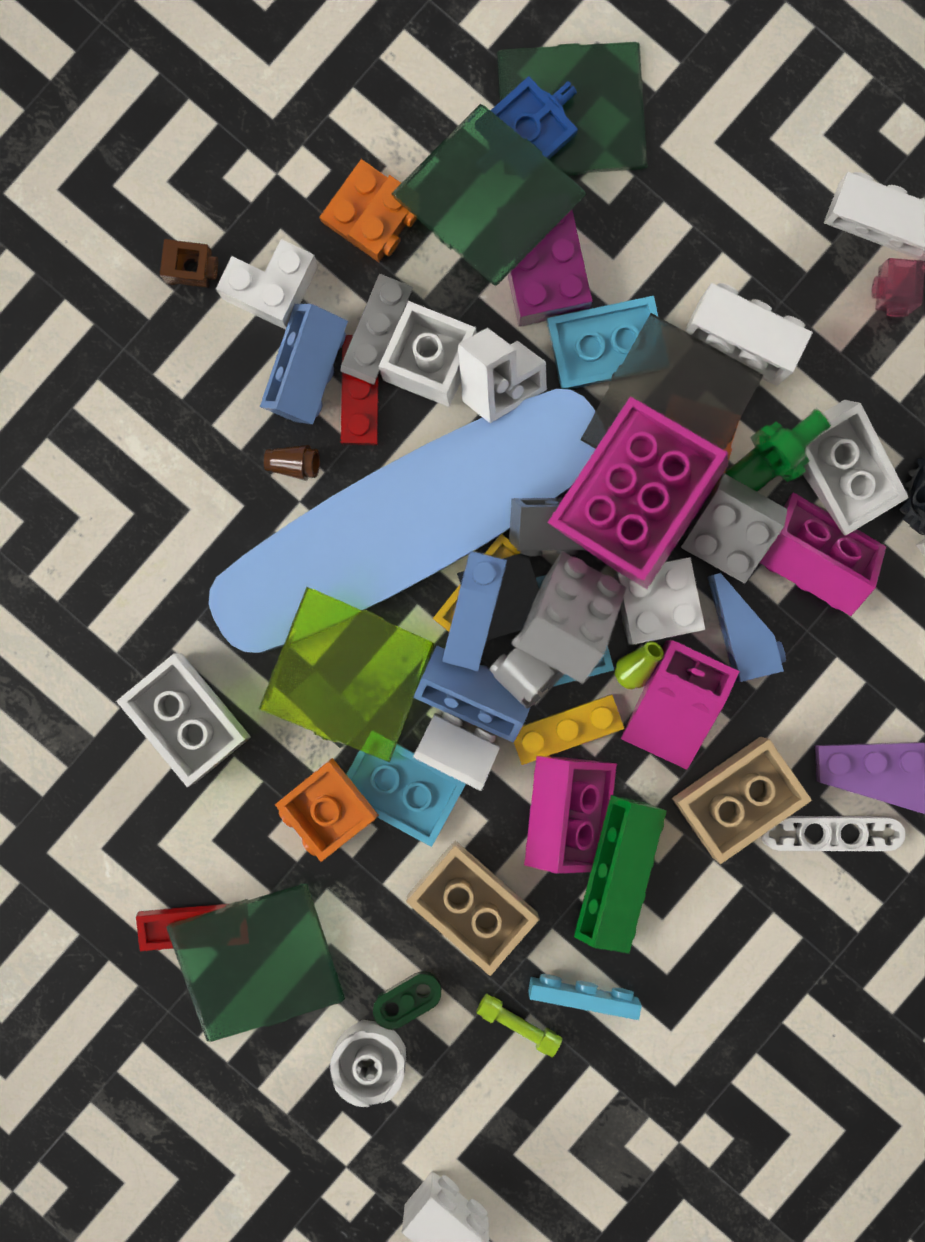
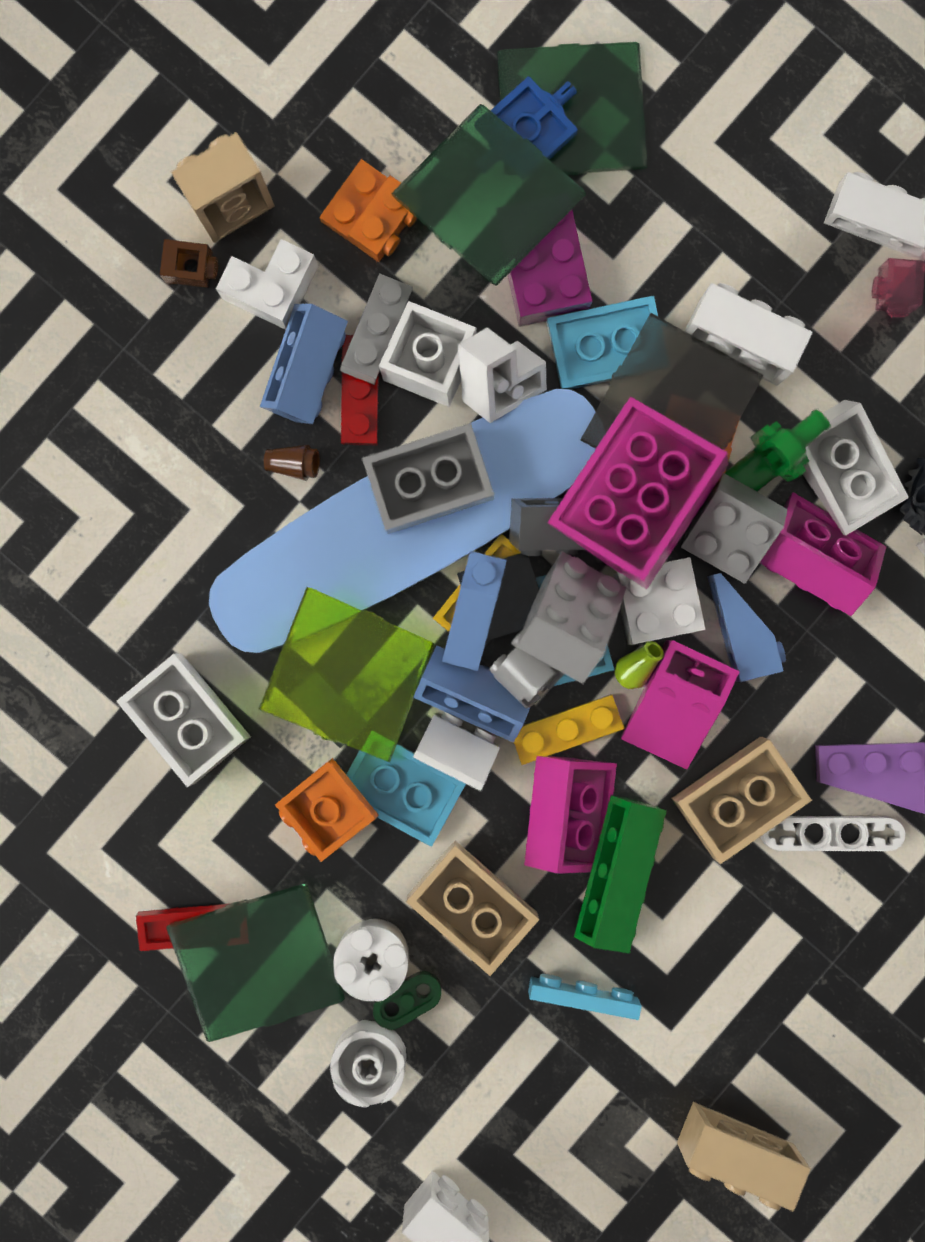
(223, 186): none -> tan brick
(382, 978): none -> white brick
(428, 478): none -> light grey brick
(546, 1041): lime bar -> none
(742, 1157): none -> tan brick

